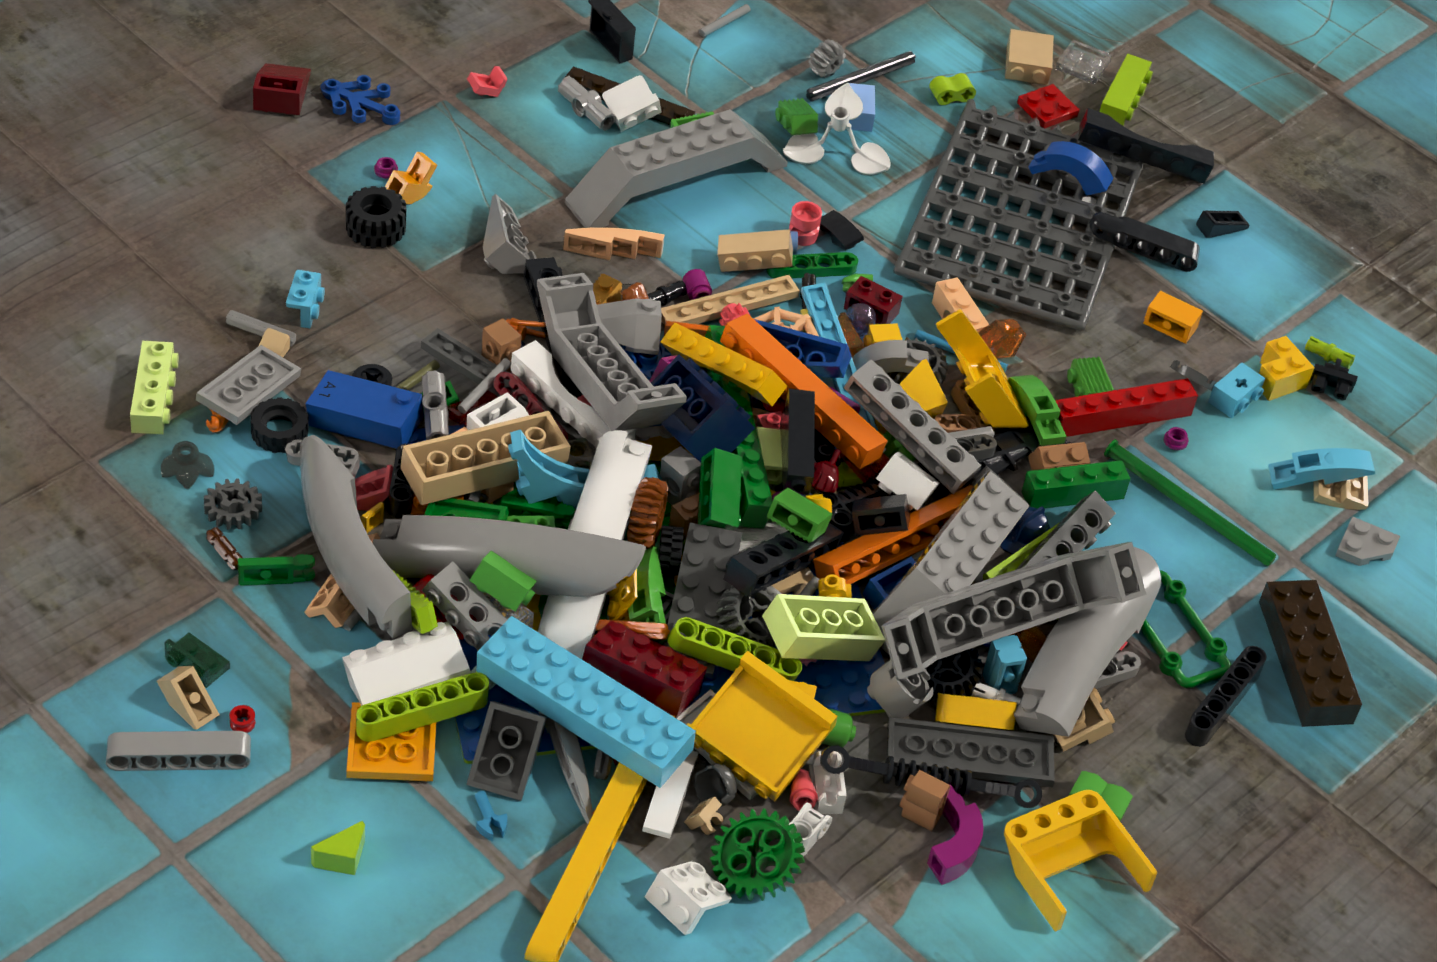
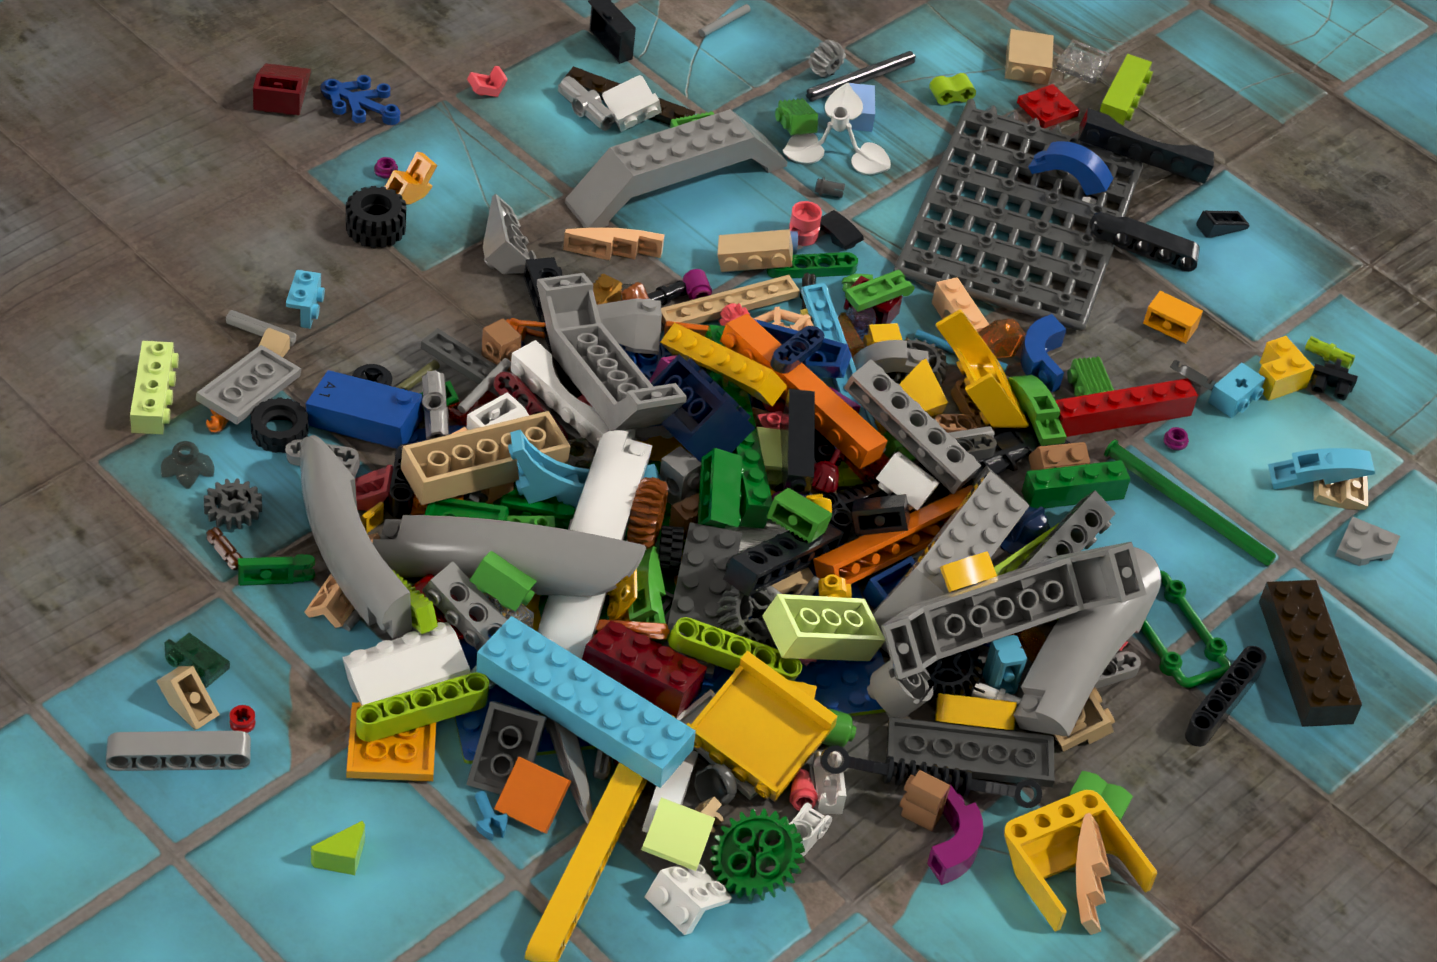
(532, 795): none -> orange tile
(678, 834): none -> yellowish green slope
(795, 358): none -> dark blue beam
(828, 187): none -> dark grey pin
(878, 290): none -> bright green plate
(968, 571): none -> yellow slope
(1043, 337): none -> blue arch
(1090, 867): none -> light nougat slope

